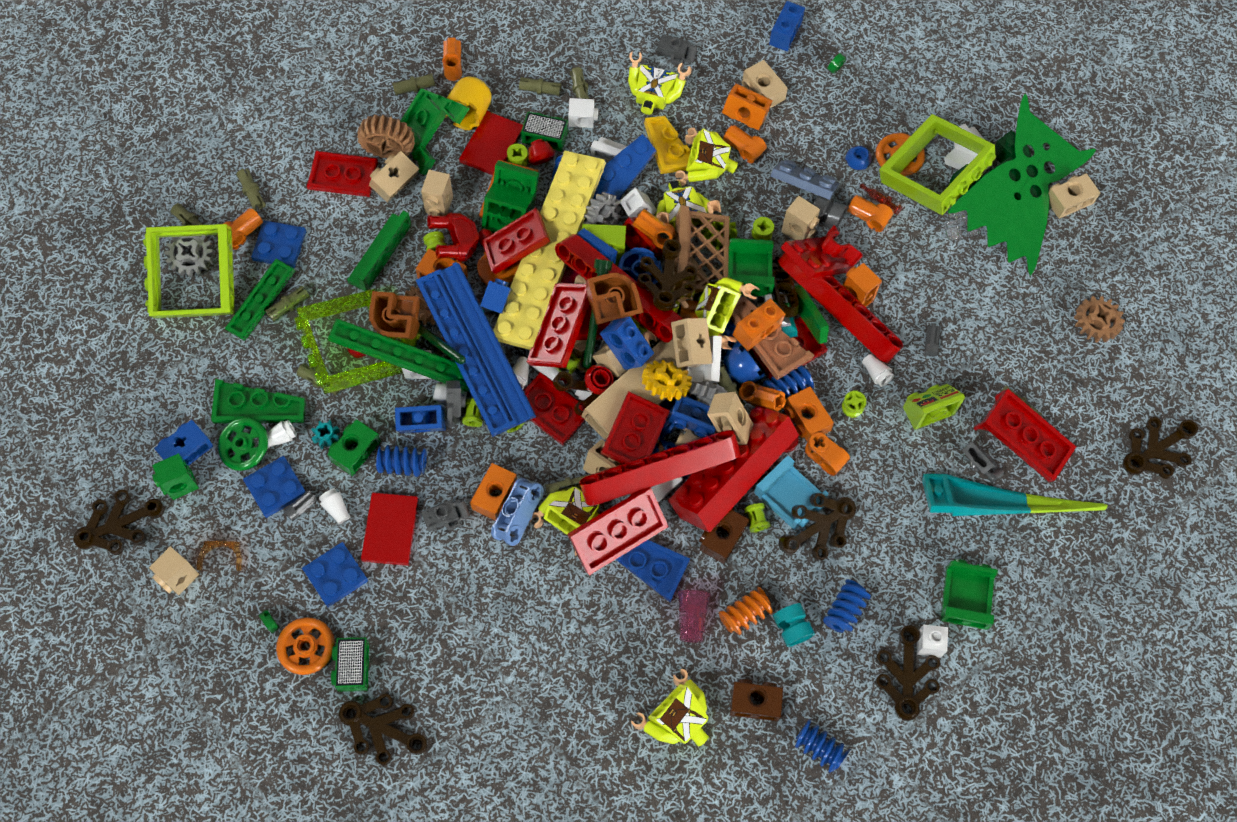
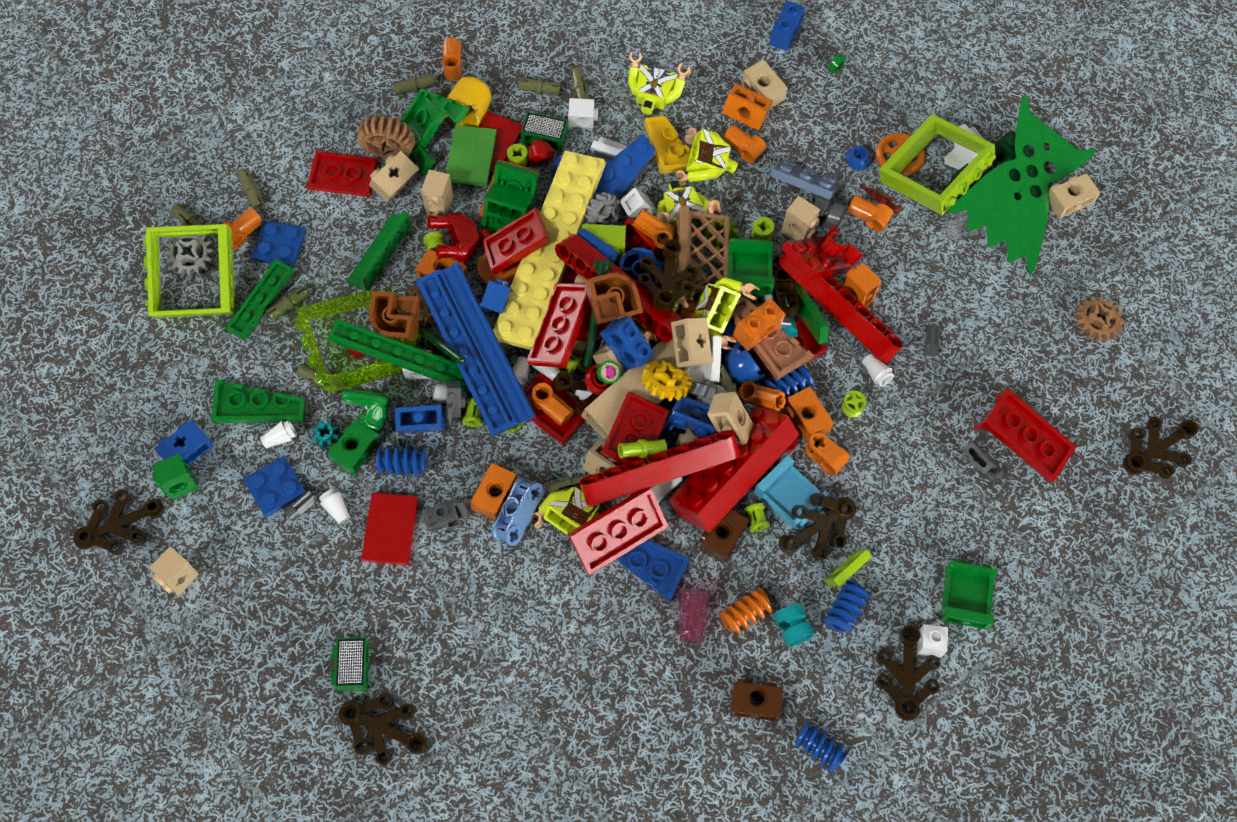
(210, 545): clear orange cap -> none
(256, 453): green plate -> none
(268, 621): green tile -> none
(316, 662): orange plate -> none
(335, 574): blue plate -> none
(374, 403): none -> green hair
(471, 155): none -> bright green tile
(553, 405): none -> orange piece
(608, 372): none -> tile
(641, 448): none -> lime pin
(676, 49): dark grey piece -> none
(679, 715): torso -> none
(848, 568): none -> lime tile
(932, 405): lime slope -> none
(967, 498): teal plate -> none

